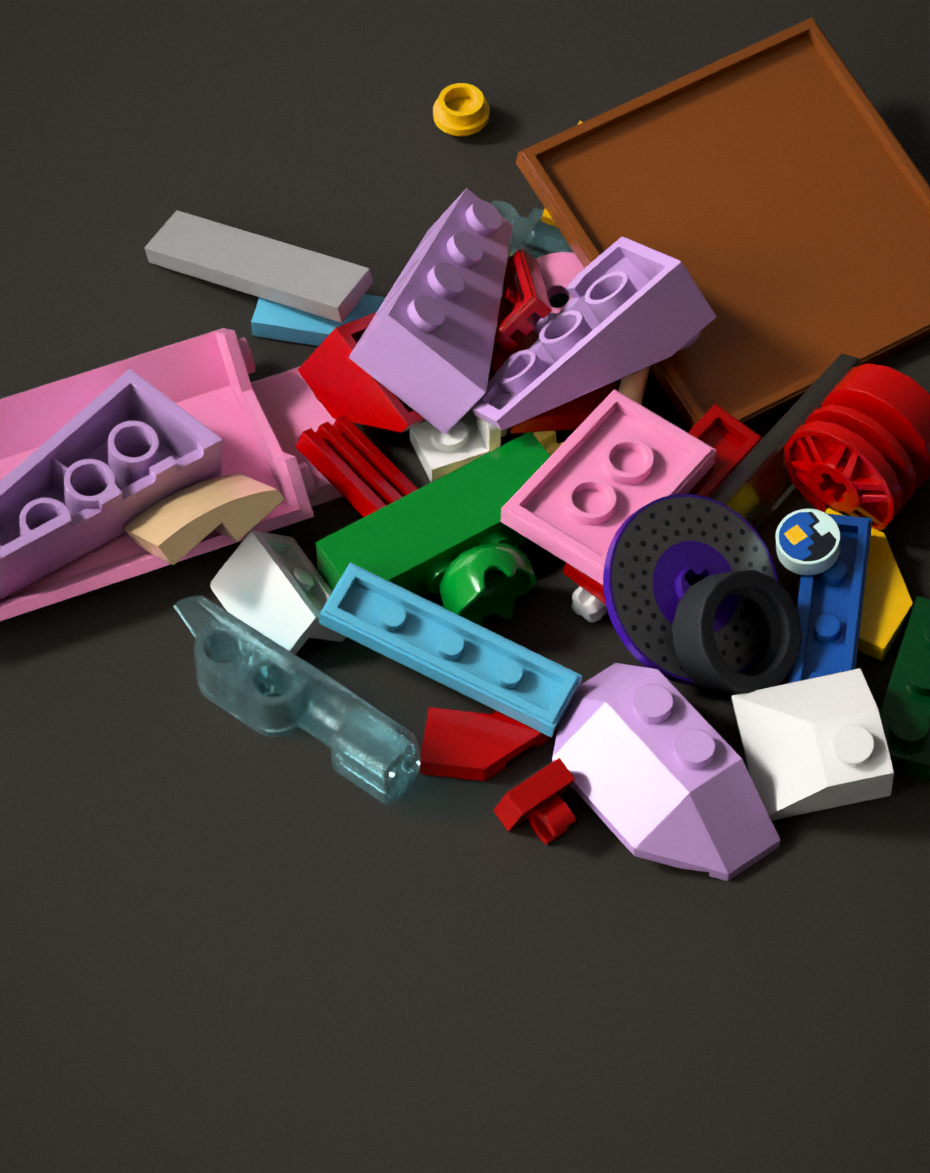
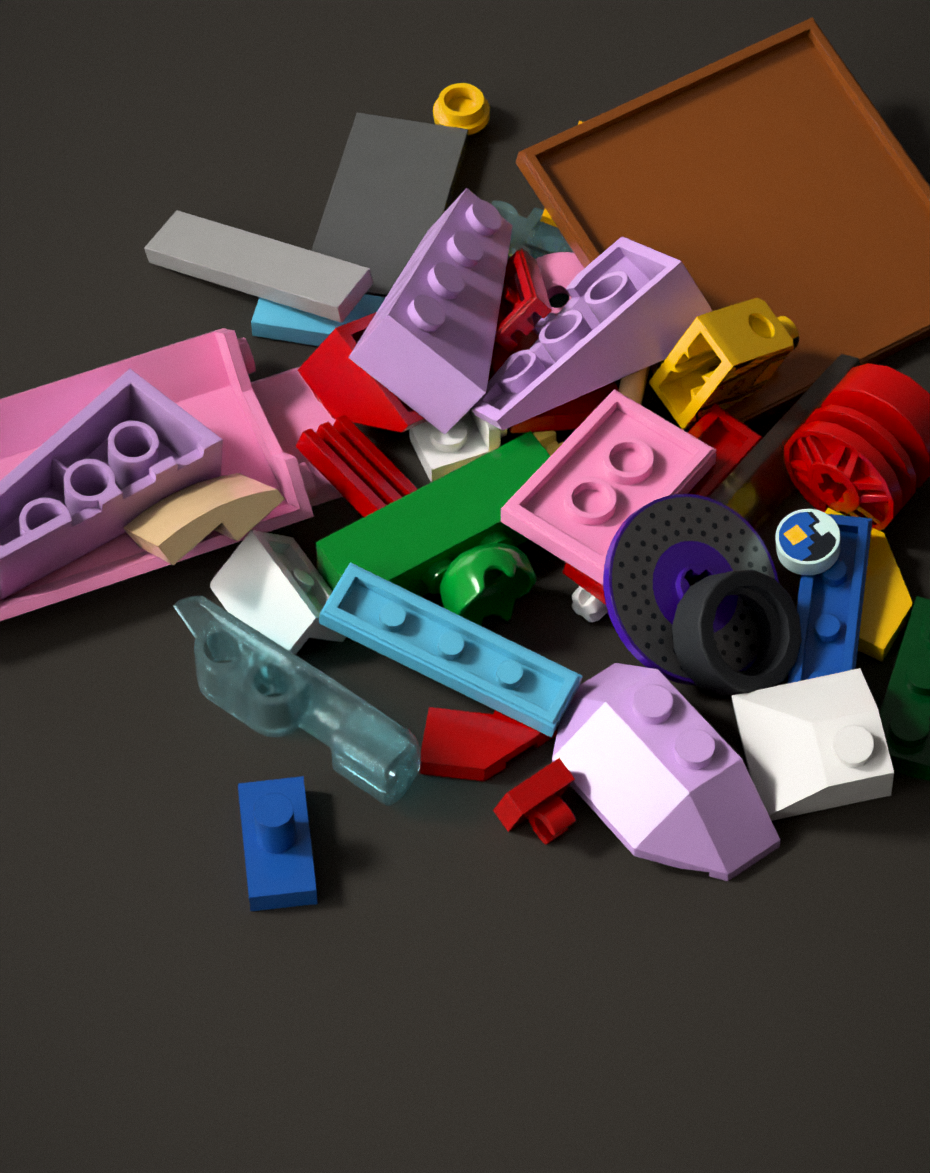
(277, 844): none -> blue tile
(389, 193): none -> dark grey tile
(745, 344): none -> yellow torso

